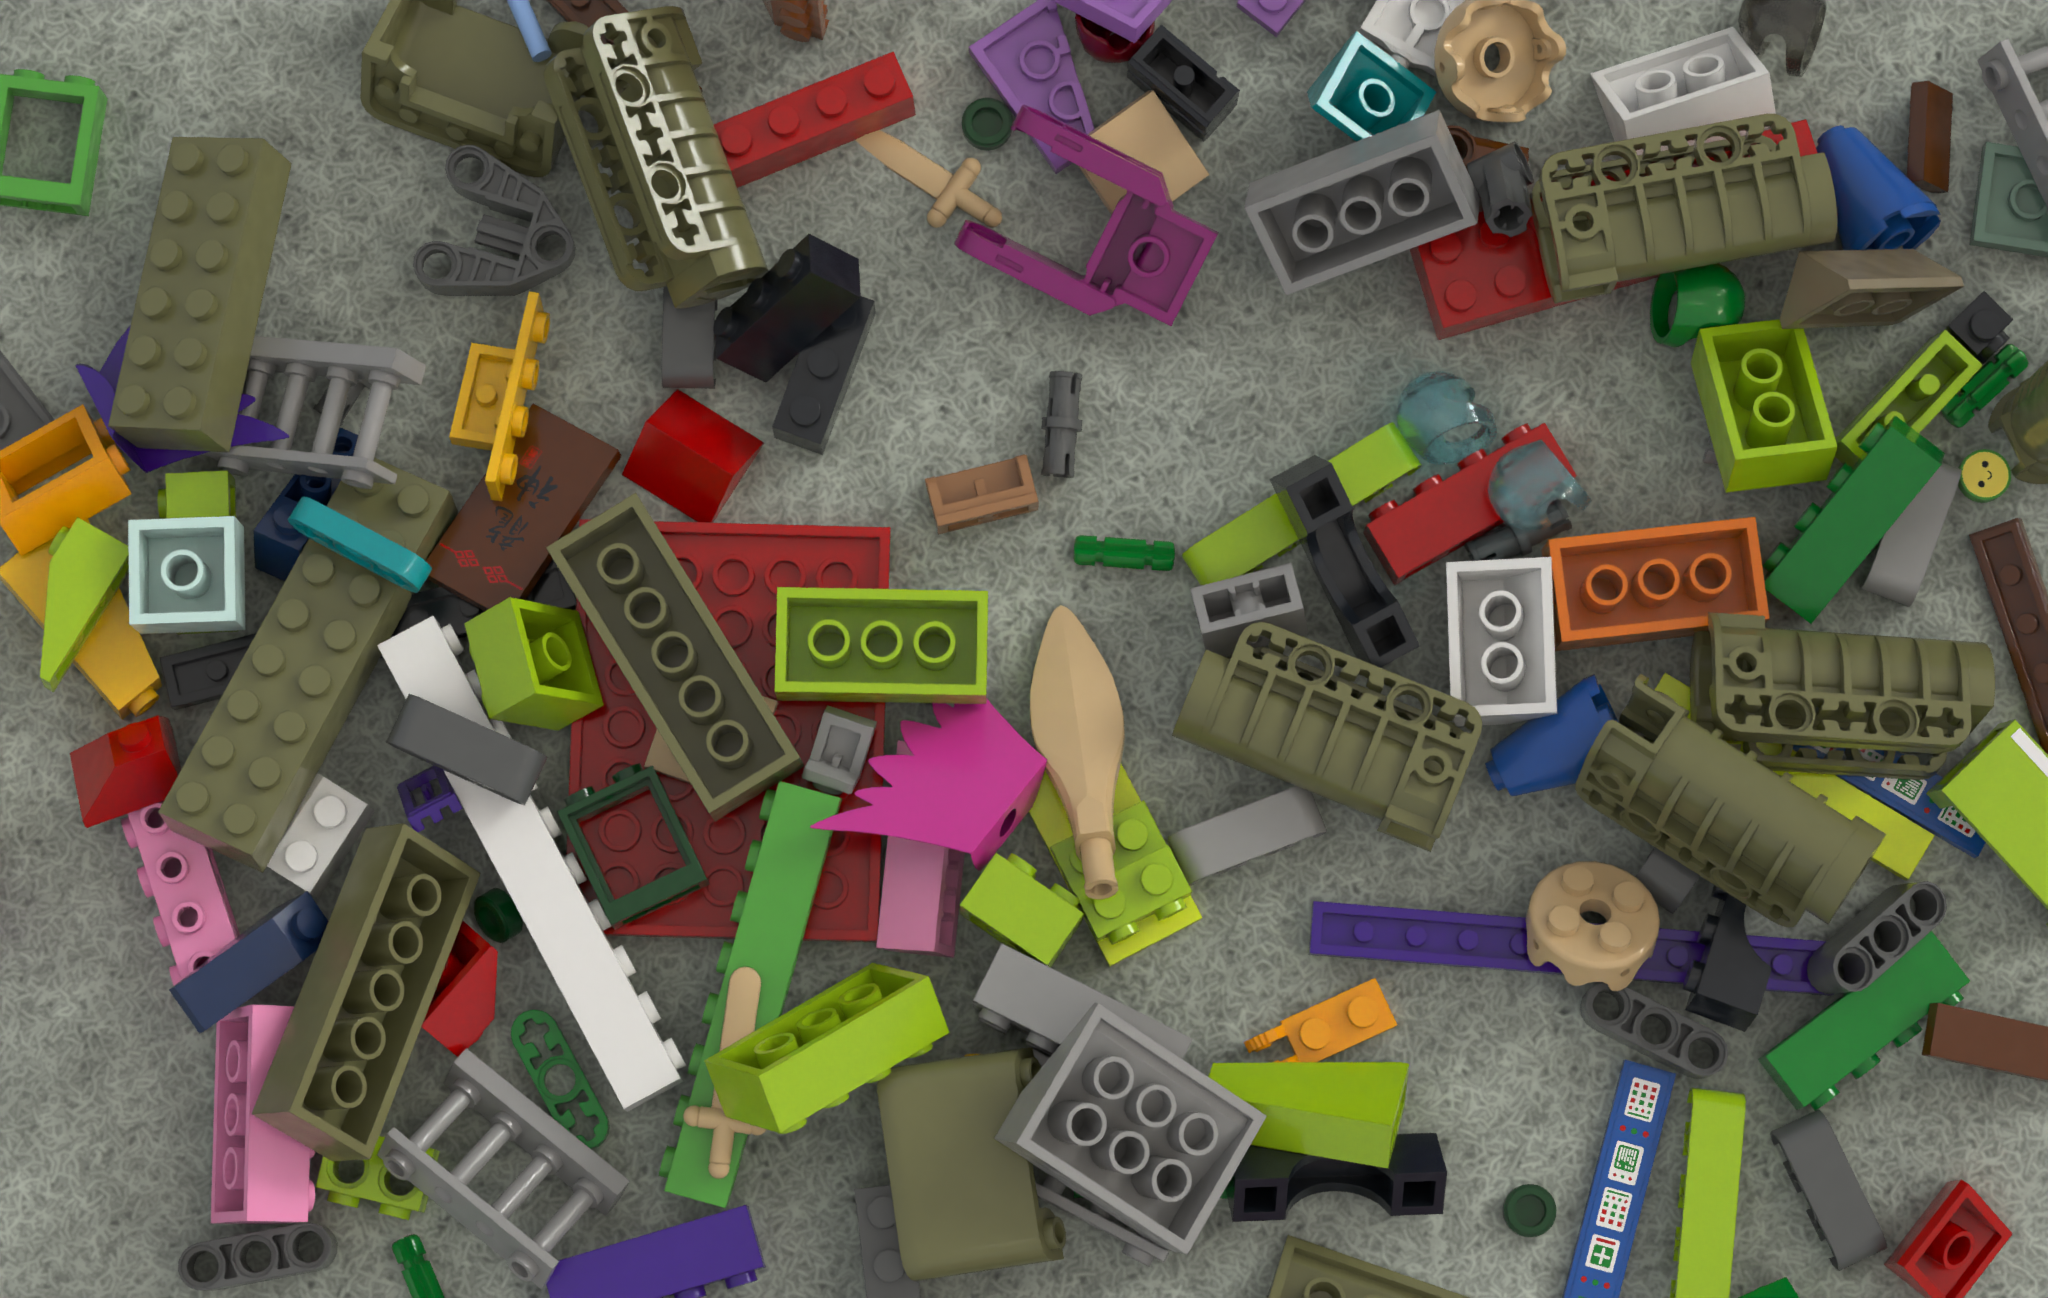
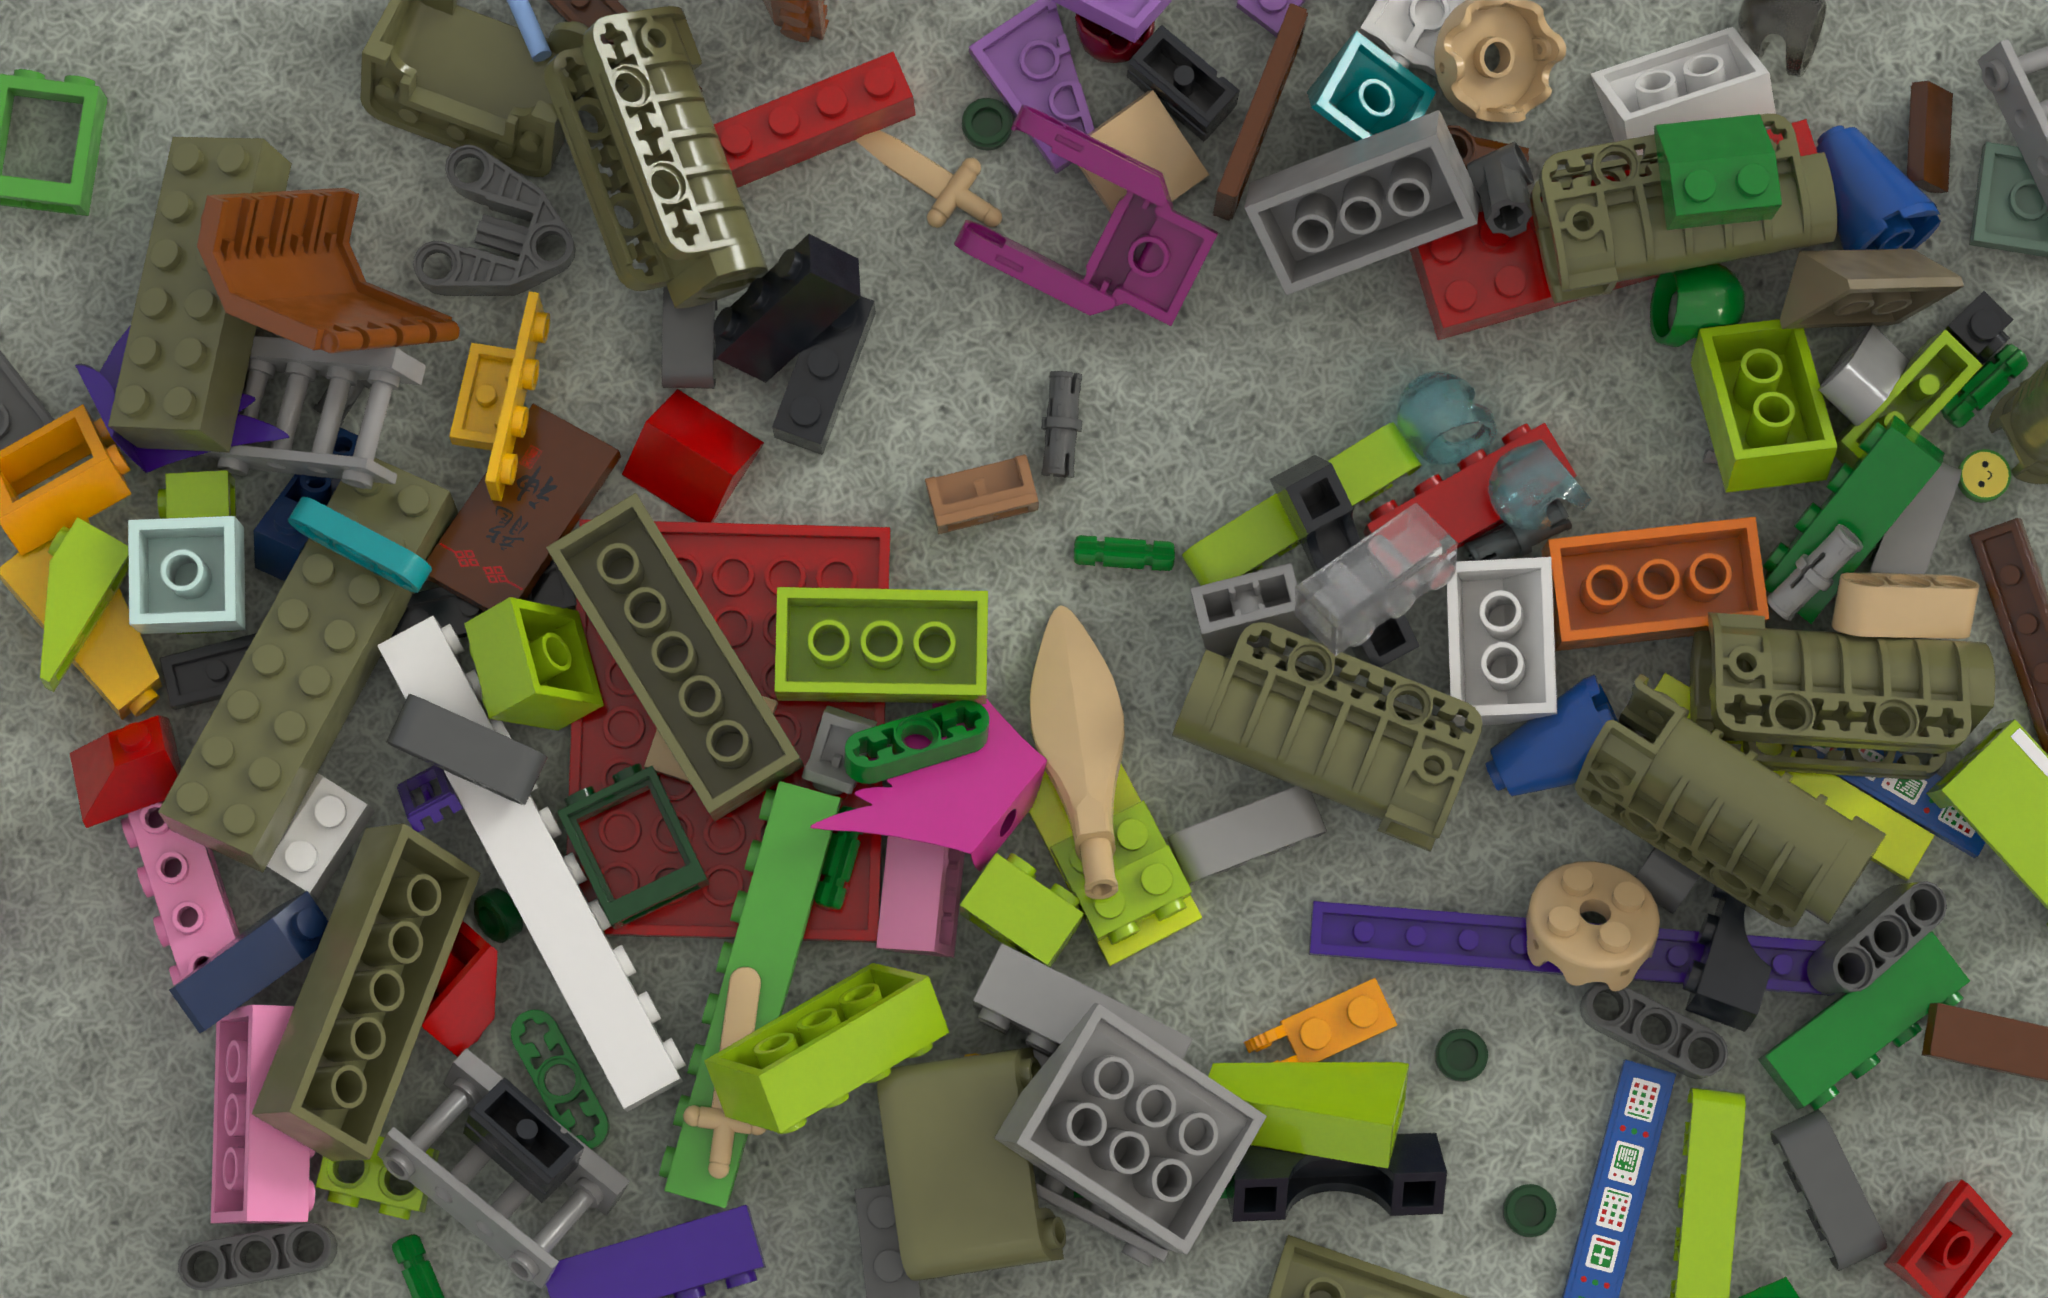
(292, 271): none -> dark orange hinge
(523, 1139): none -> black brick
(837, 867): none -> green axle
(931, 724): none -> green beam
(1260, 112): none -> reddish brown tile
(1376, 579): none -> clear brick
(1461, 1055): none -> dark green tile
(1717, 172): none -> green slope
(1814, 572): none -> light grey pin
(1864, 375): none -> light grey beam
(1905, 605): none -> tan beam

